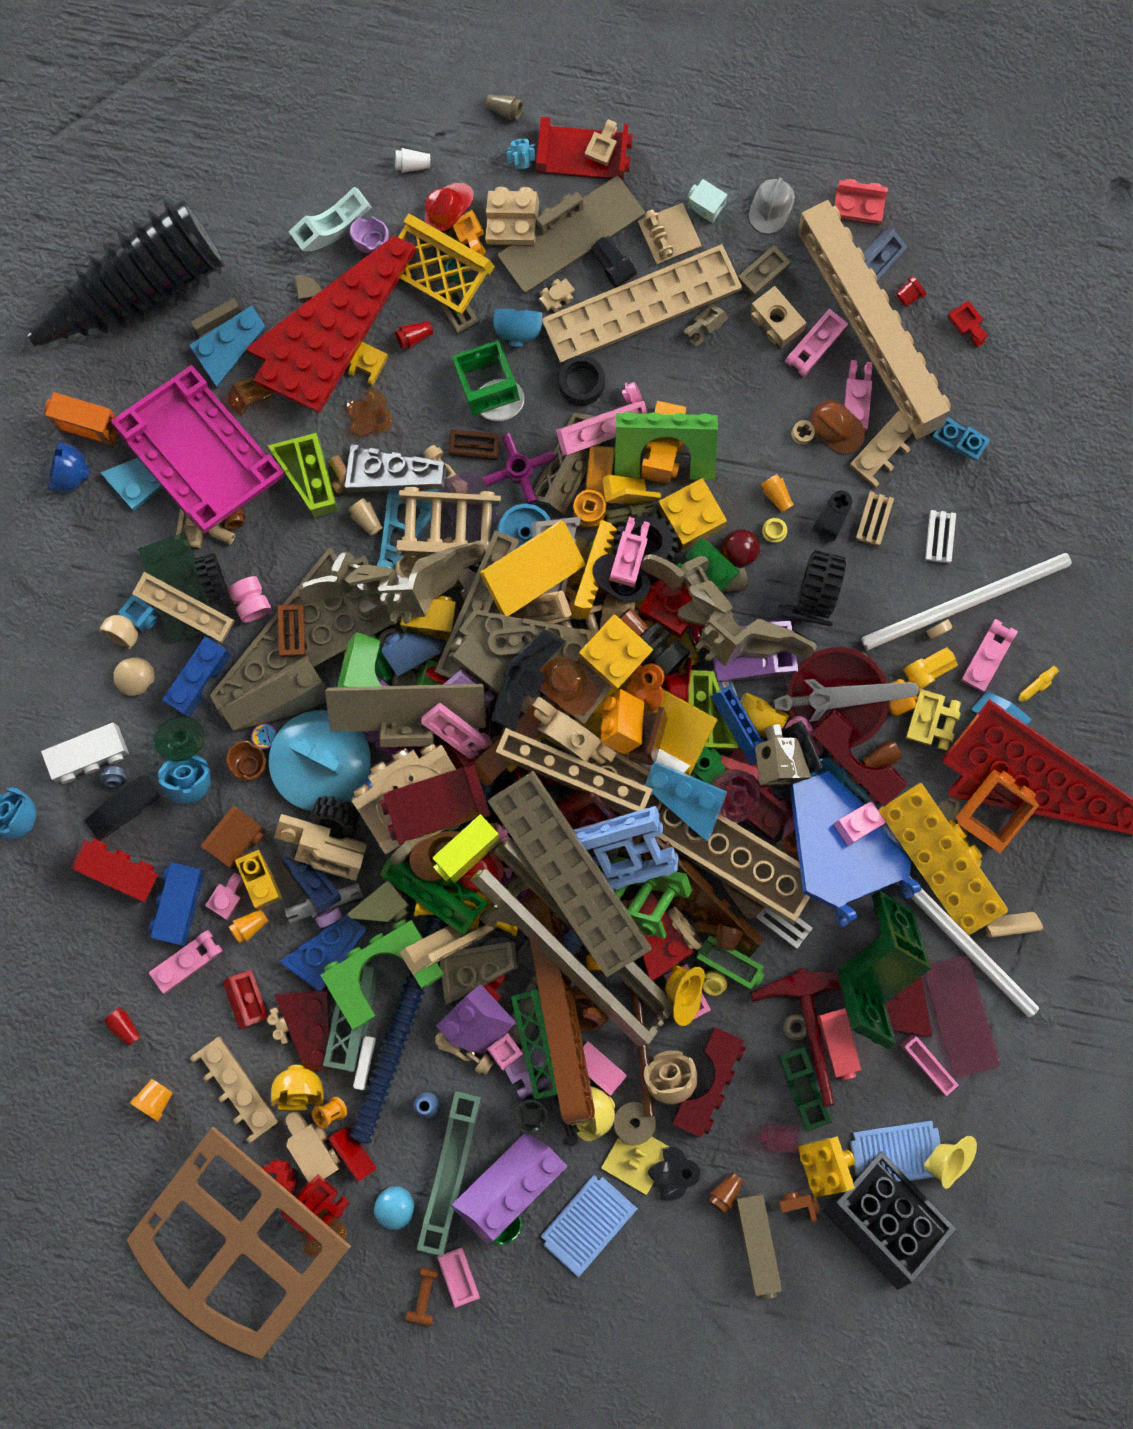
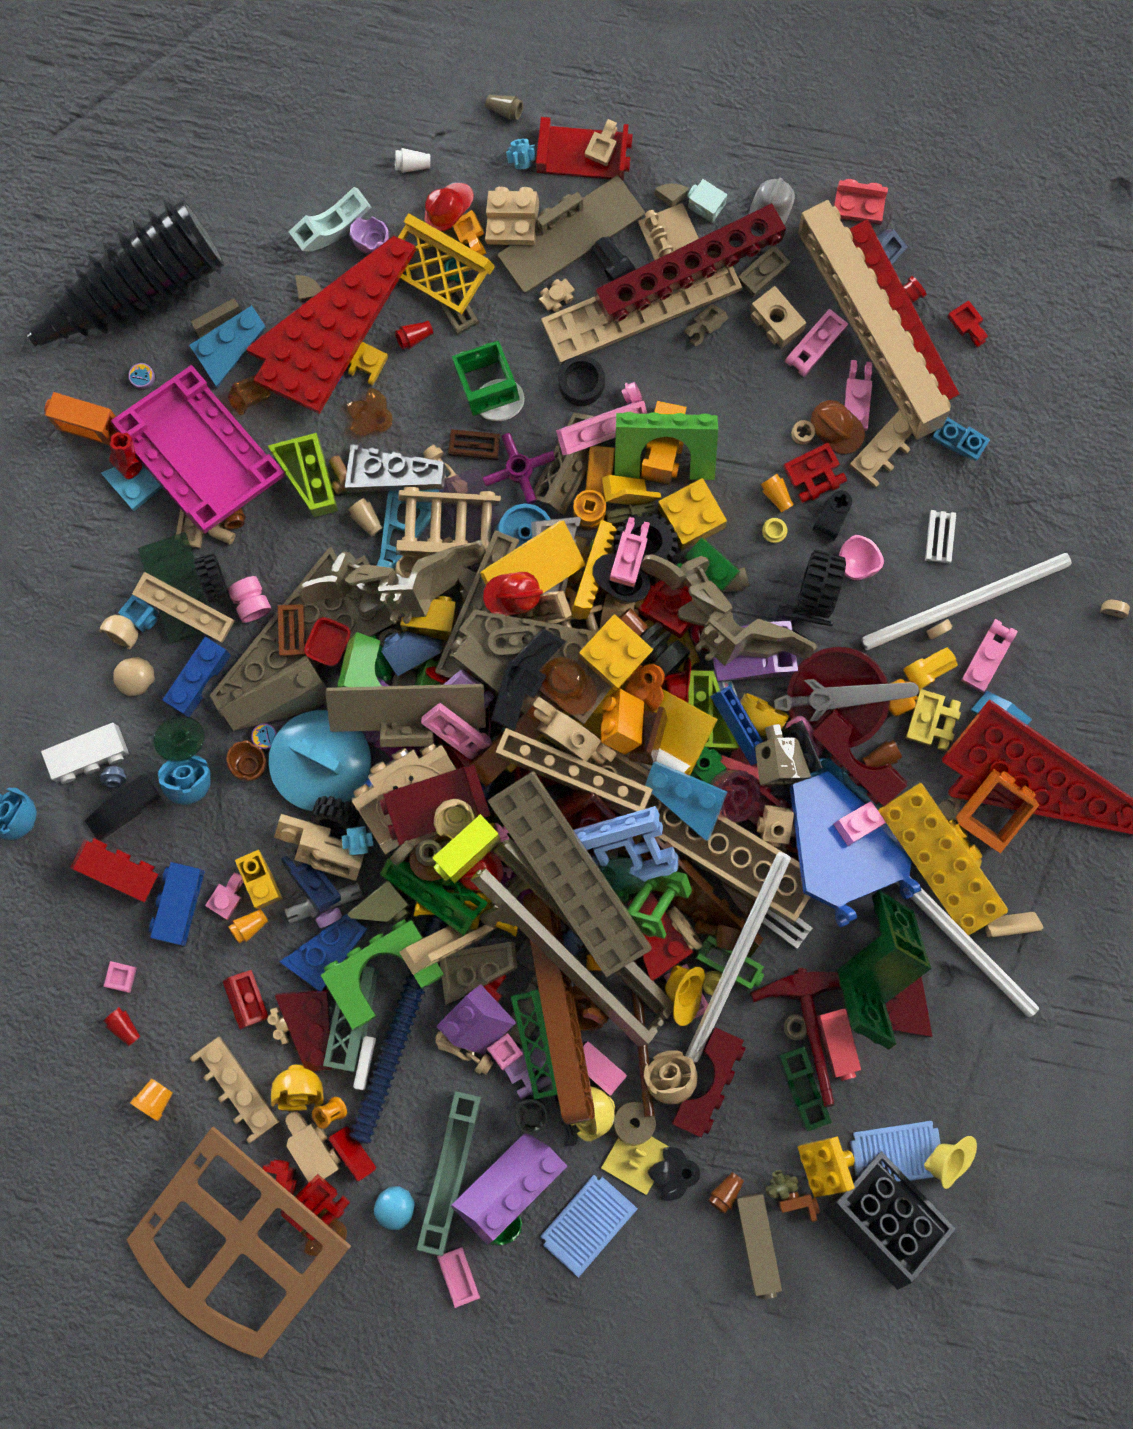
(67, 468): blue cylinder -> none
(120, 977): none -> bright pink tile
(124, 456): none -> red piece
(141, 376): none -> tile
(185, 962): bright pink plate -> none
(233, 837): dark orange slope -> none
(327, 641): none -> red piece
(357, 840): none -> medium azure gear
(419, 852): none -> dark tan plate
(419, 1315): dark orange piece -> none
(433, 1102): medium blue cone -> none
(452, 817): none -> tan hair
(512, 593): none -> red piece
(517, 325): dark azure cylinder -> none
(620, 879): none -> clear green plate
(671, 193): none -> dark tan tile
(738, 956): none -> white axle
(740, 547): dark red hair -> none
(765, 220): none -> dark red brick
(773, 817): none -> tan brick
(779, 1137): clear pink bracket -> none
(781, 1185): none -> olive plant
(812, 465): none -> red plate
(861, 557): none -> bright pink helmet
(880, 499): tan tile -> none
(887, 279): none -> red plate
(928, 1064): bright pink piece -> none
(961, 1016): clear pink piece -> none
(1039, 684): yellow piece -> none
(1115, 608): none -> tan tile

